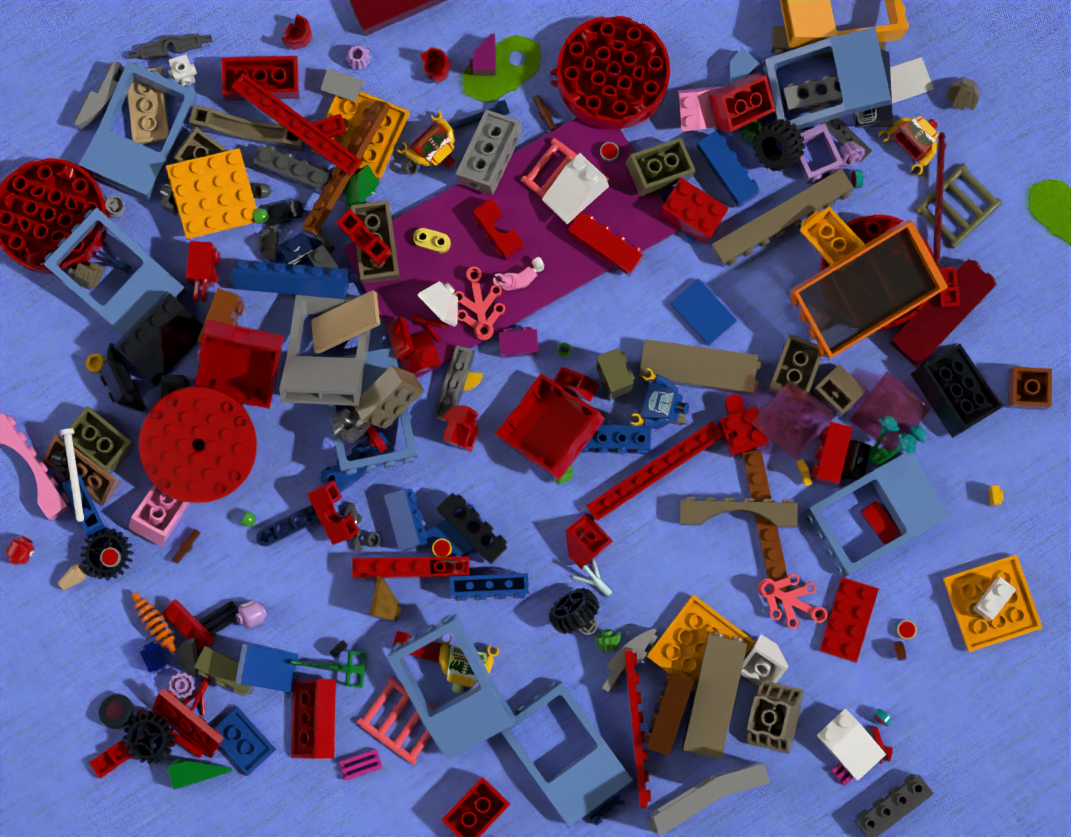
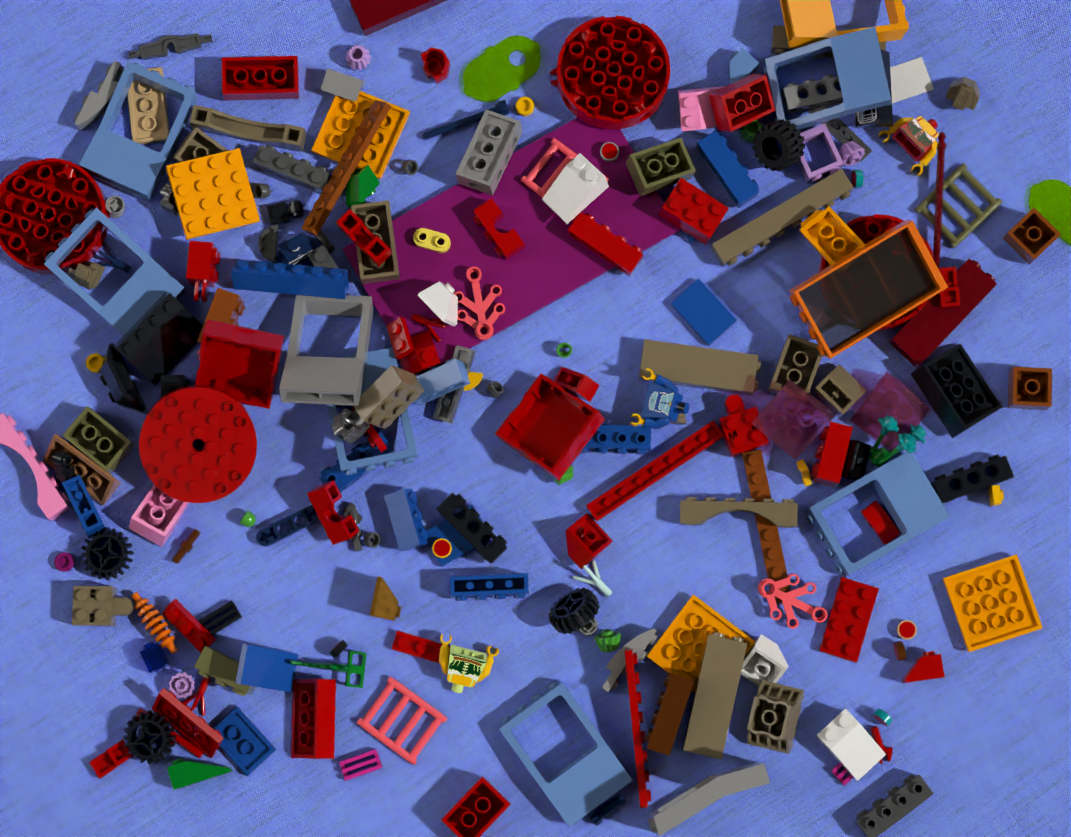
(20, 550): red head -> none
(64, 562): none -> magenta tile
(67, 433): white bar -> none
(72, 577): tan cone -> none
(100, 605): none -> dark tan brick
(110, 557): red tile -> none
(116, 711): black wheel -> none
(182, 70): white brick -> none
(188, 656): dark grey tile -> none
(251, 614): lavender head -> none
(260, 215): bright green hinge -> none
(296, 124): red plate -> none
(298, 34): red hair -> none
(332, 126): red plate -> none
(345, 322): tan tile -> none
(409, 567): red slope -> none
(432, 145): torso -> none
(442, 380): none -> medium blue brick
(461, 427): red brick -> none
(468, 717): medium blue window -> none
(484, 58): magenta slope -> none
(495, 389): none -> dark grey hinge
(515, 281): bright pink arm -> none
(518, 342): magenta brick -> none
(524, 106): none -> yellow tile
(544, 113): reddish brown bar -> none
(614, 374): olive brick -> none
(925, 668): none -> red slope
(994, 599): white brick -> none
(1001, 473): none -> black brick
(1031, 236): none -> dark orange brick

